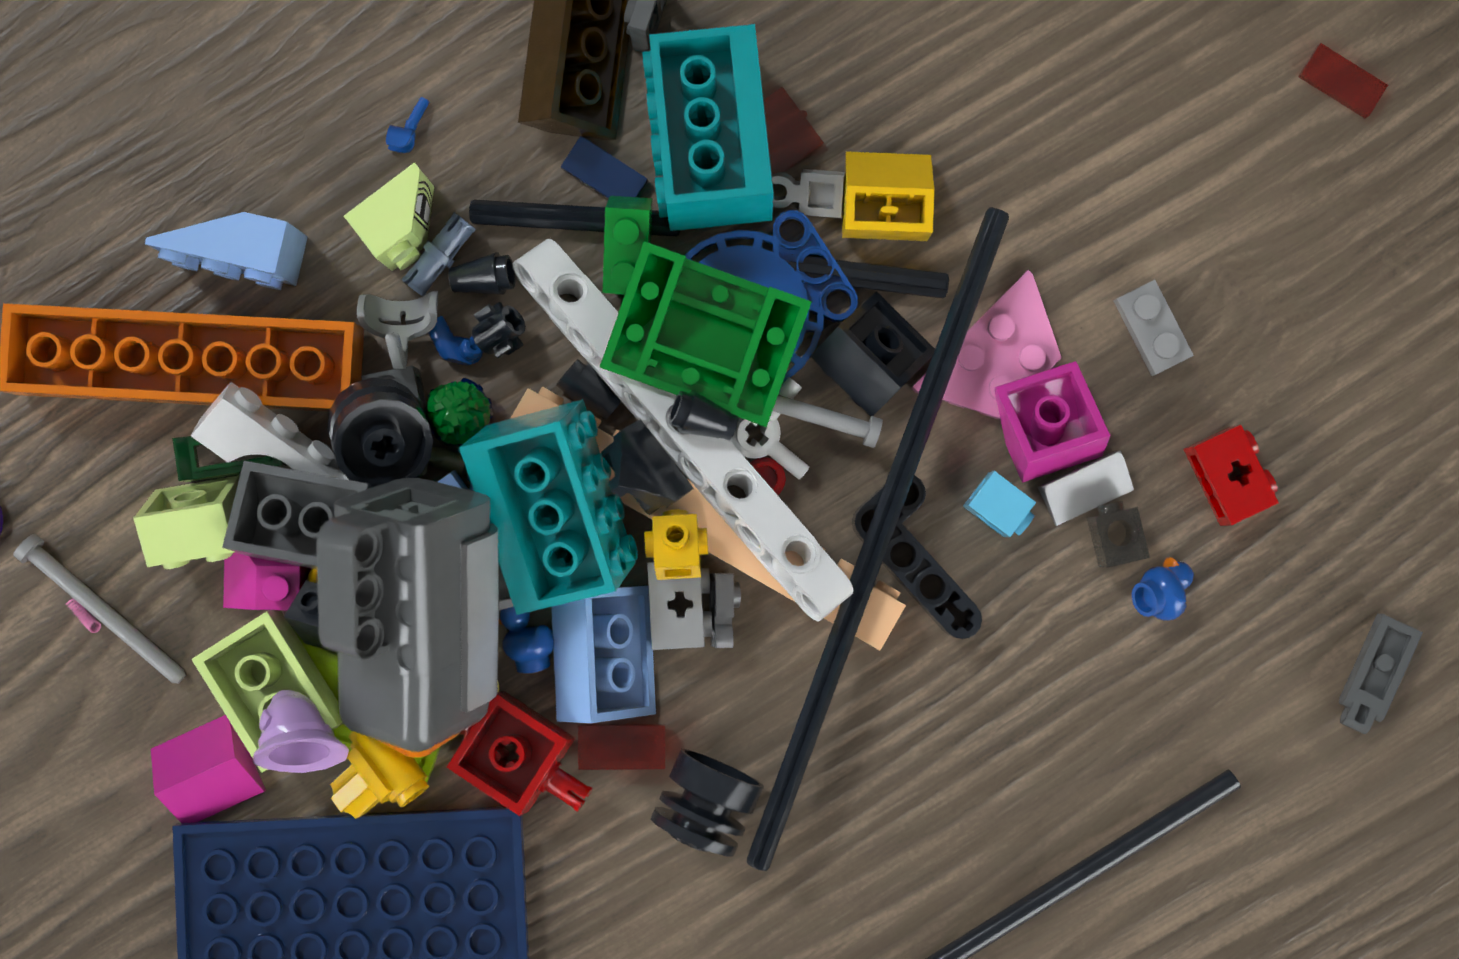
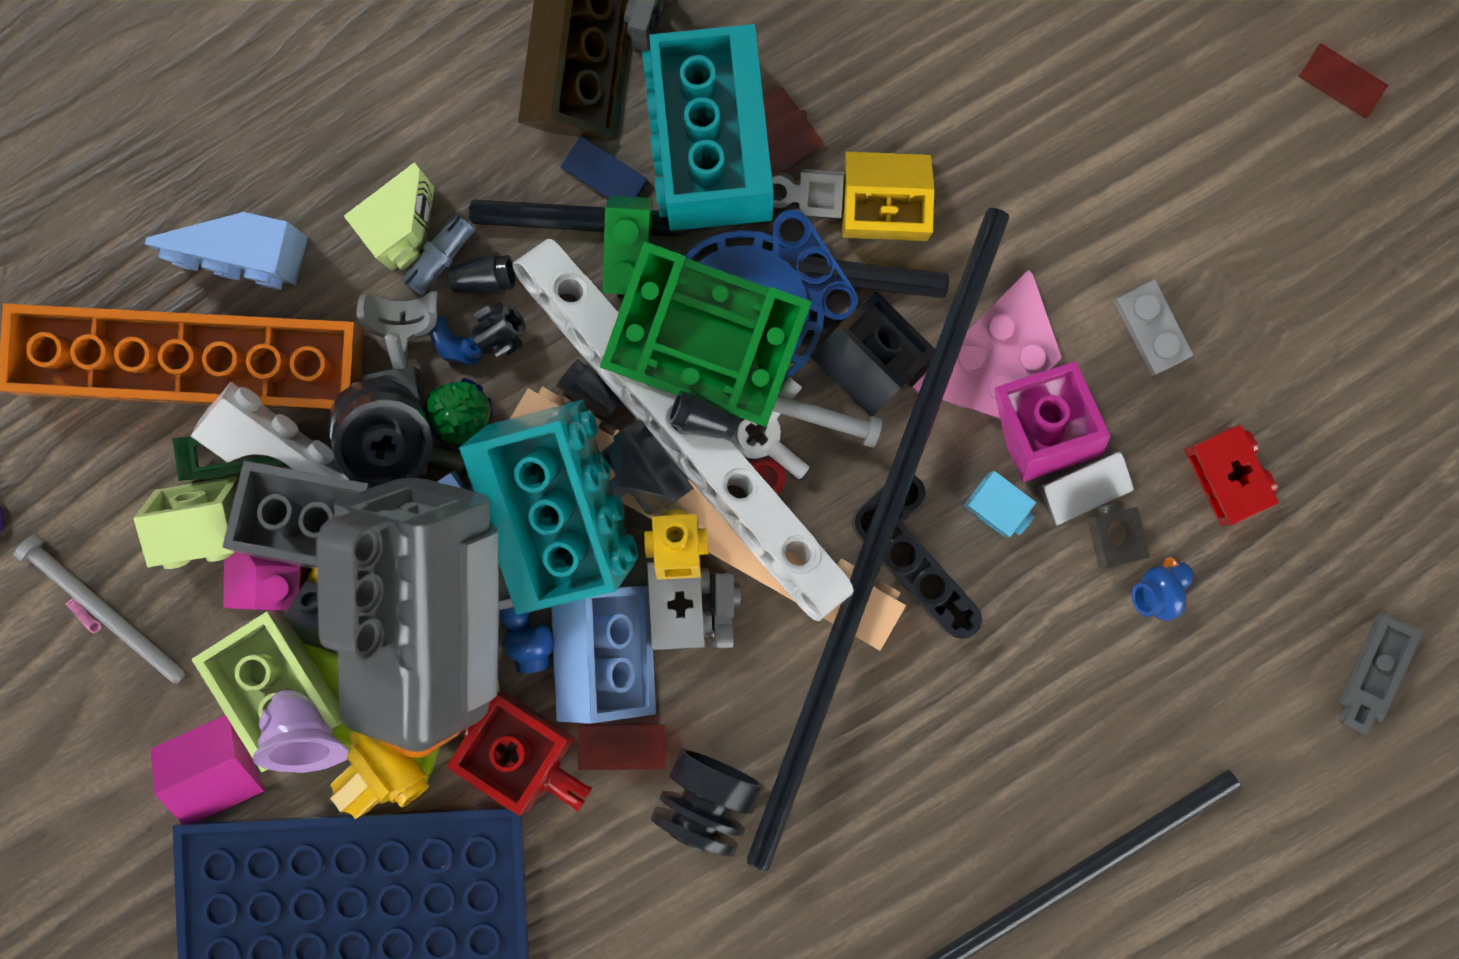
(401, 138): blue hand -> none

